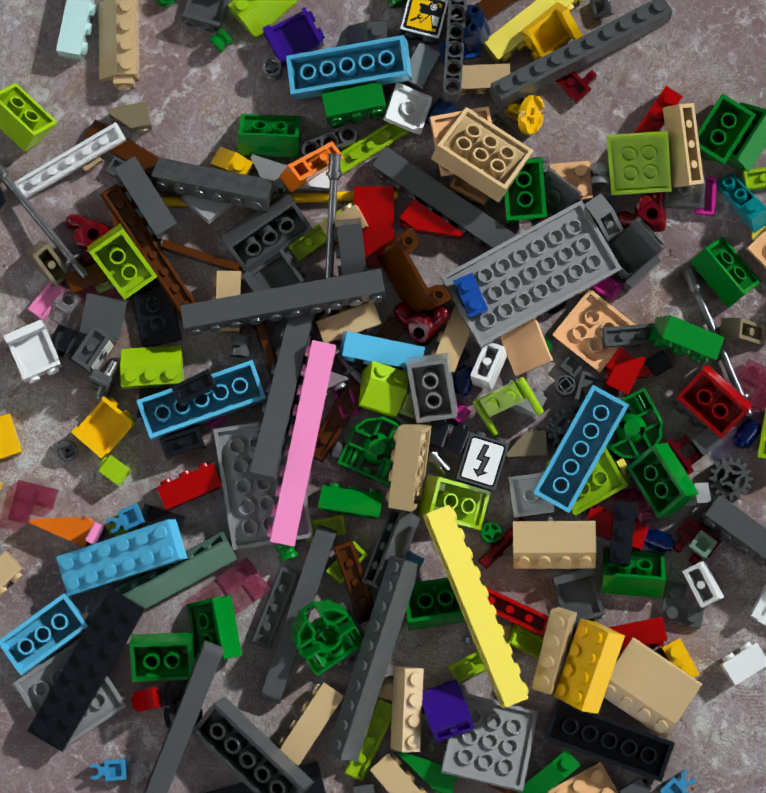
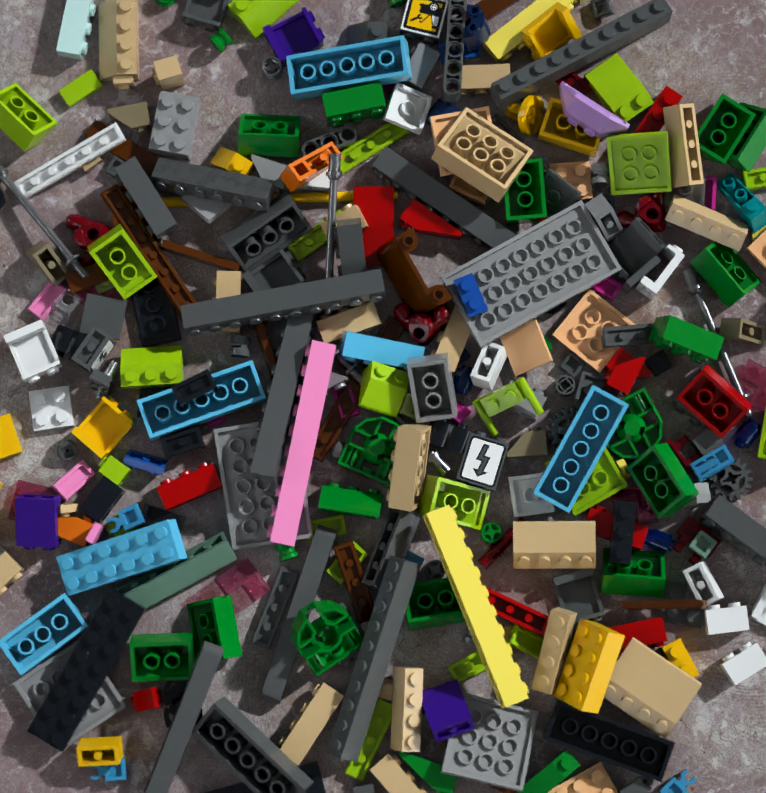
(37, 521): none -> dark purple panel
(51, 408): none -> white plate
(65, 509): none -> tan plate
(74, 480): none -> bright pink tile
(80, 88): none -> lime tile
(99, 751): none -> yellow brick
(102, 500): none -> black panel
(147, 462): none -> blue plate
(168, 73): none -> tan brick
(175, 125): none -> light grey brick
(437, 570): none -> dark grey wheel
(561, 133): none -> yellow brick
(588, 114): none -> lavender wedge
(618, 88): none -> lime slope
(647, 286): none -> white panel
(664, 604): none -> reddish brown tile
(706, 222): none -> tan brick
(712, 463): none -> dark azure plate
(725, 620): none -> white brick

